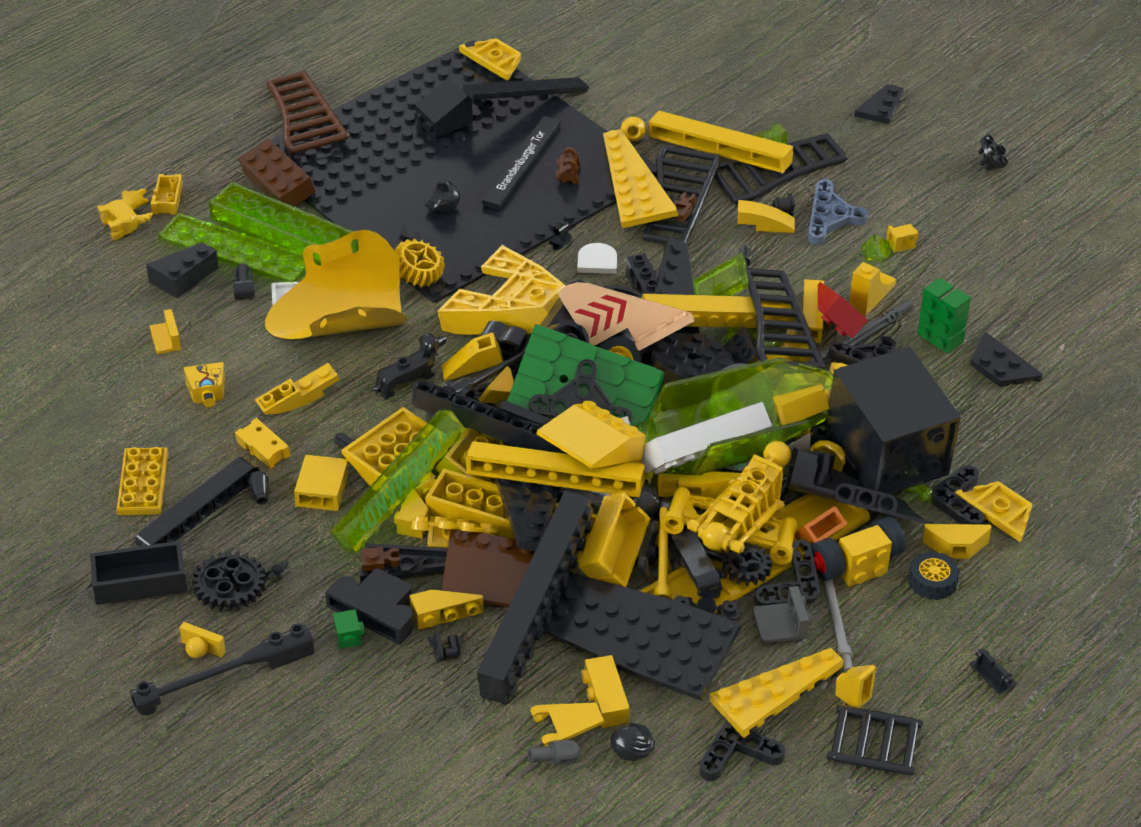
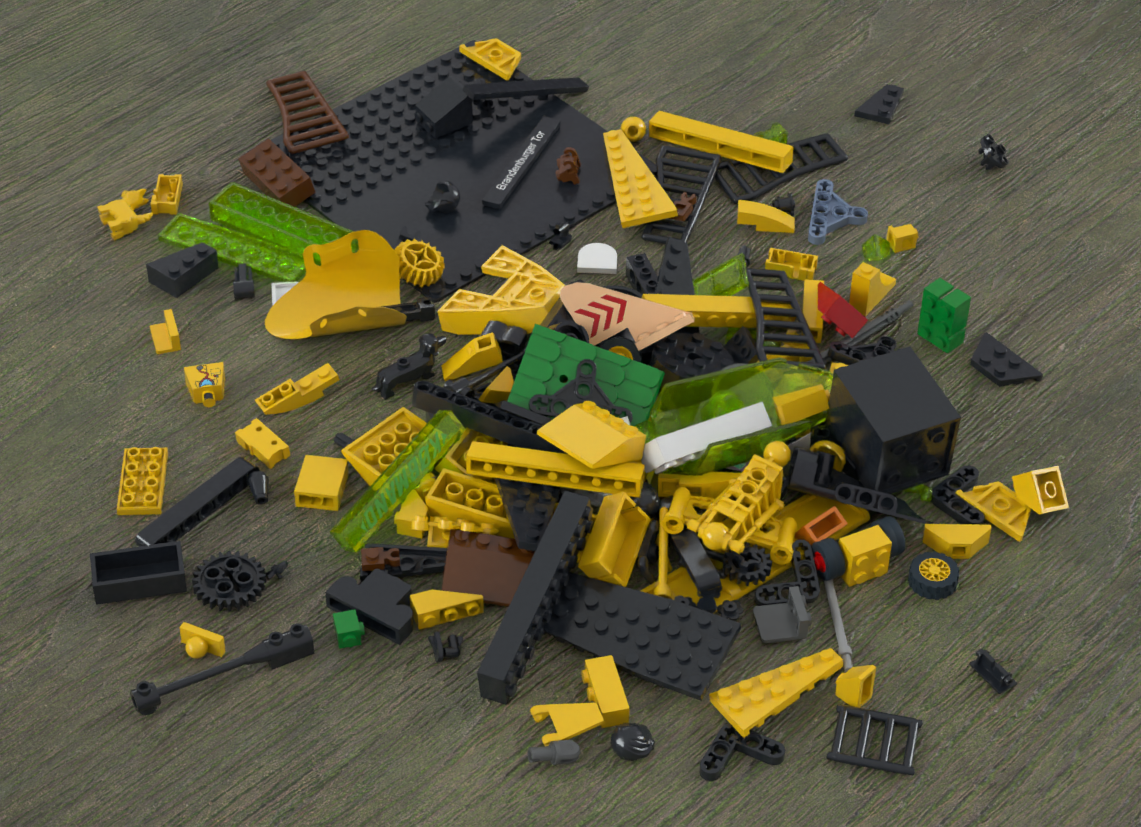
(416, 310): none -> black plate
(795, 264): none -> yellow piece
(1041, 490): none -> yellow slope

